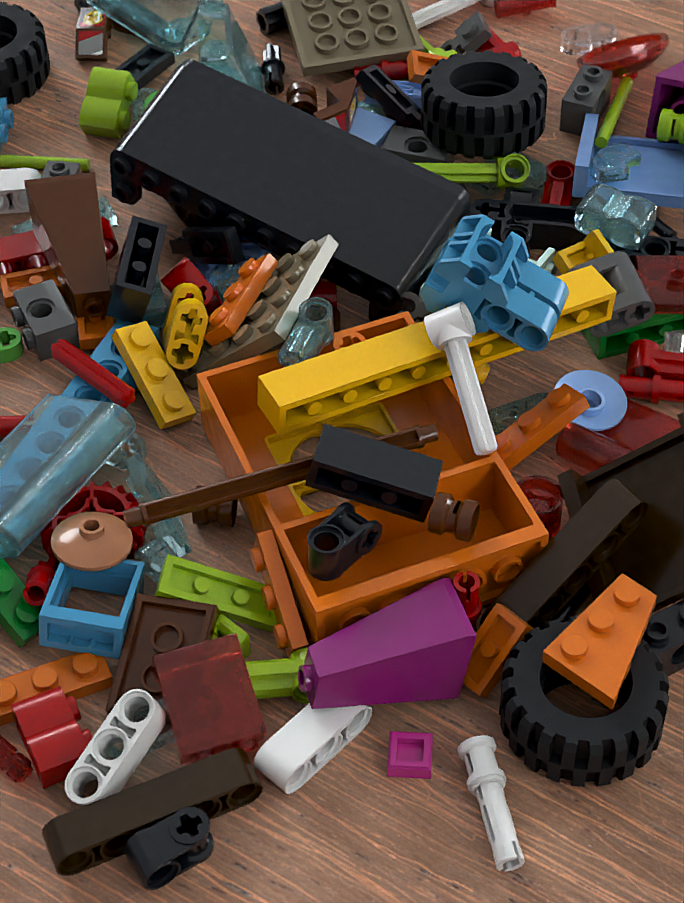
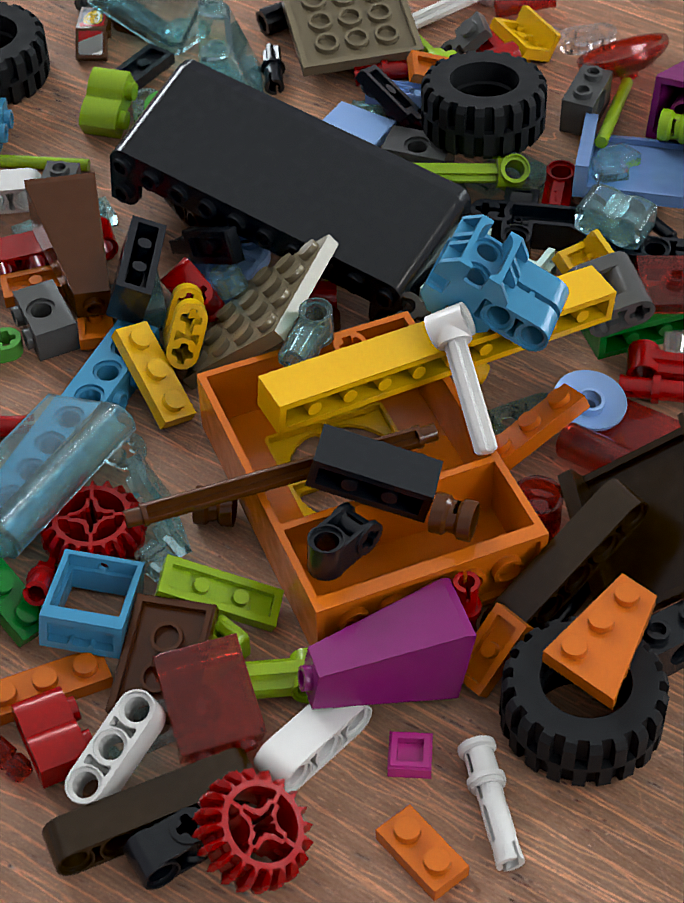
(91, 541): nougat dish -> none
(93, 373): red axle -> none
(229, 833): none -> red gear
(239, 298): orange plate -> none
(277, 593): orange plate -> none
(303, 97): reddish brown wheel -> none
(341, 105): reddish brown slope -> none
(422, 852): none -> orange plate
(530, 33): none -> yellow bracket

